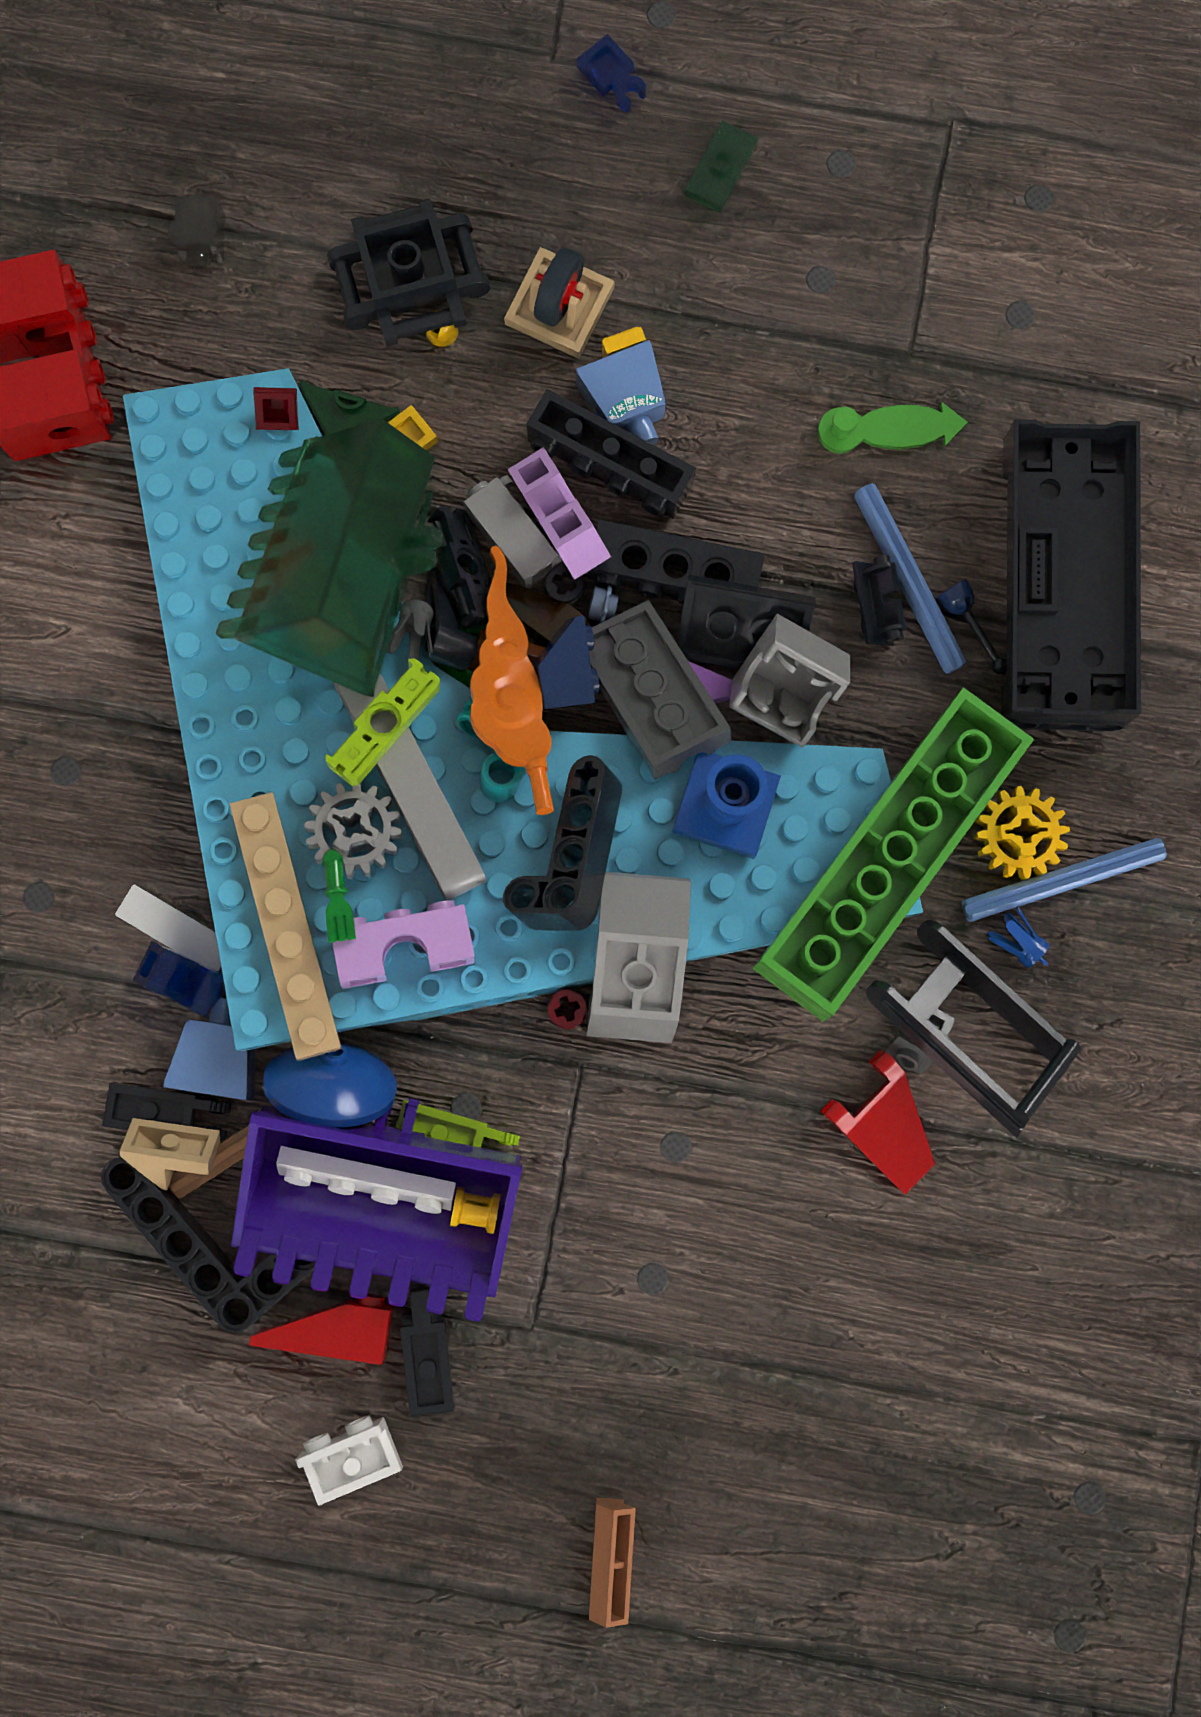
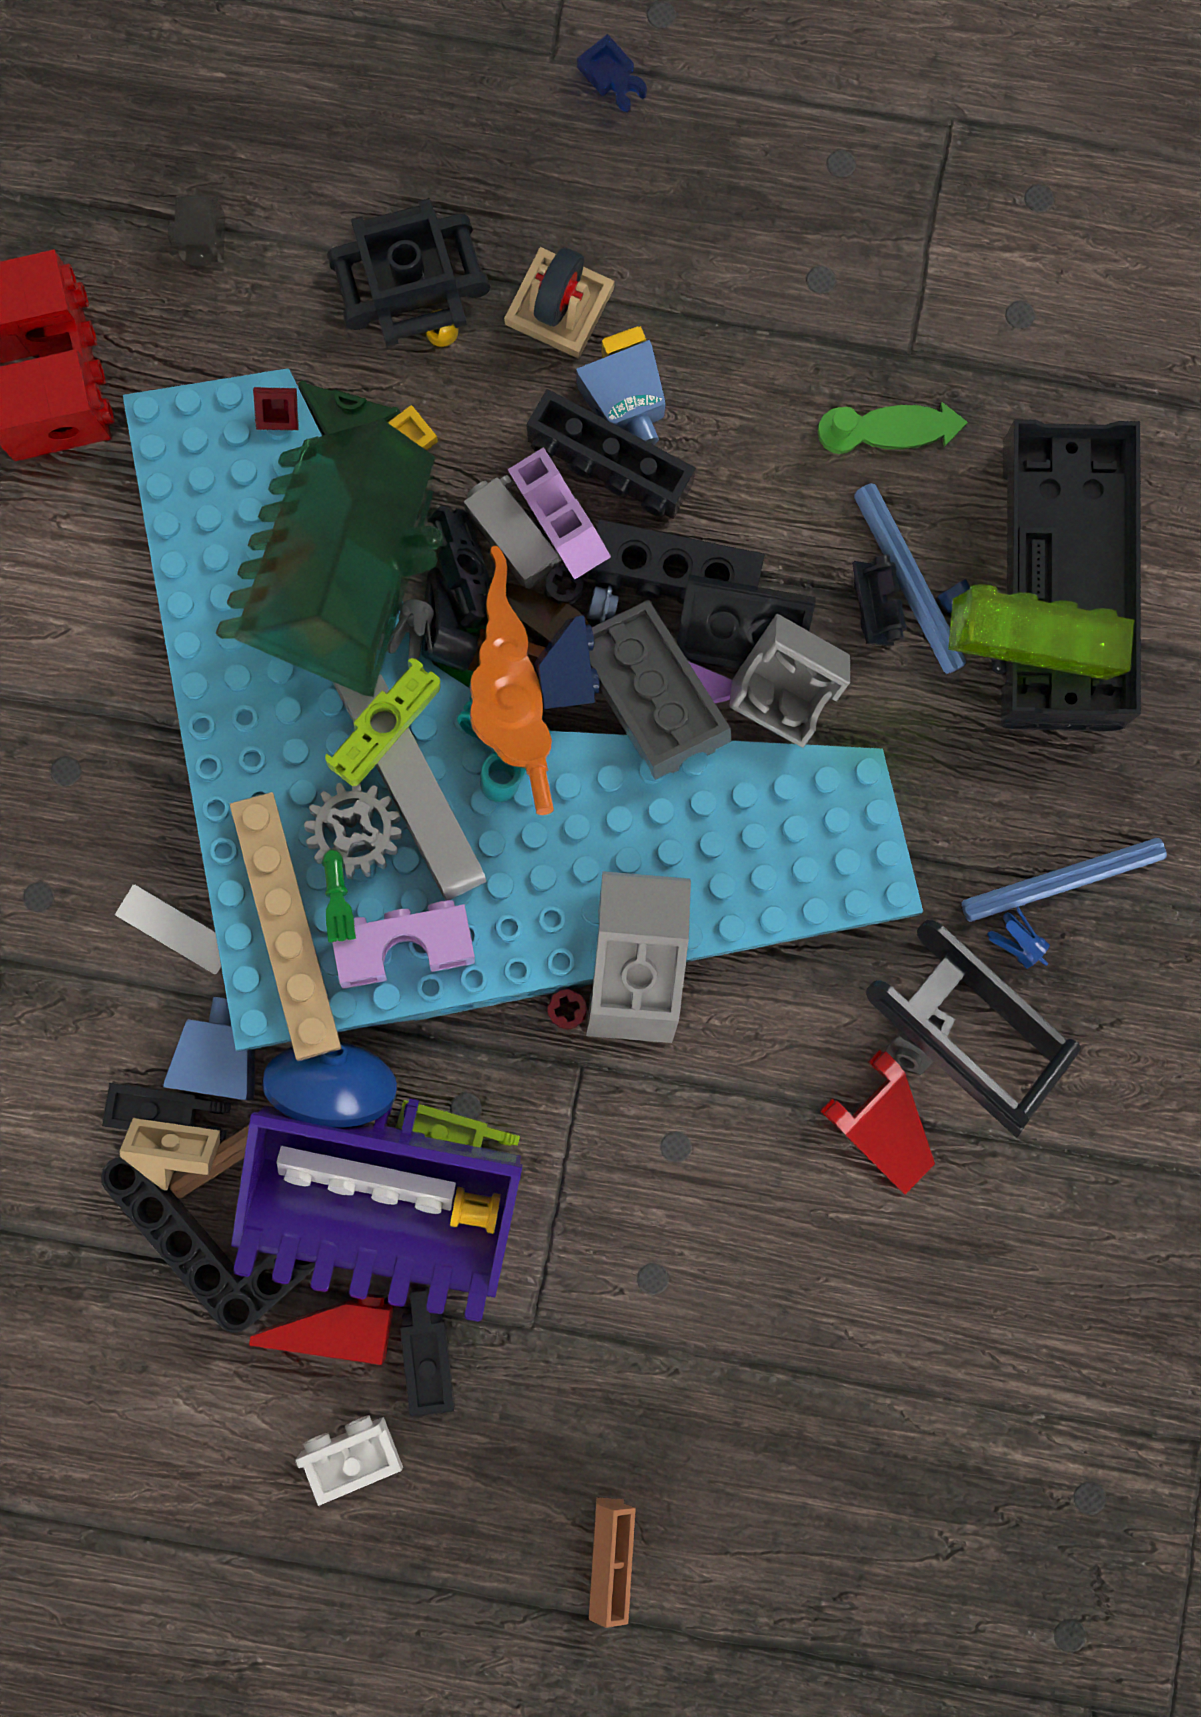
(180, 978): clear blue brick -> none
(581, 835): black beam -> none
(713, 817): blue plant -> none
(721, 166): clear green plate -> none
(893, 855): bright green brick -> none
(1021, 850): yellow gear -> none
(1041, 632): none -> clear neon green brick

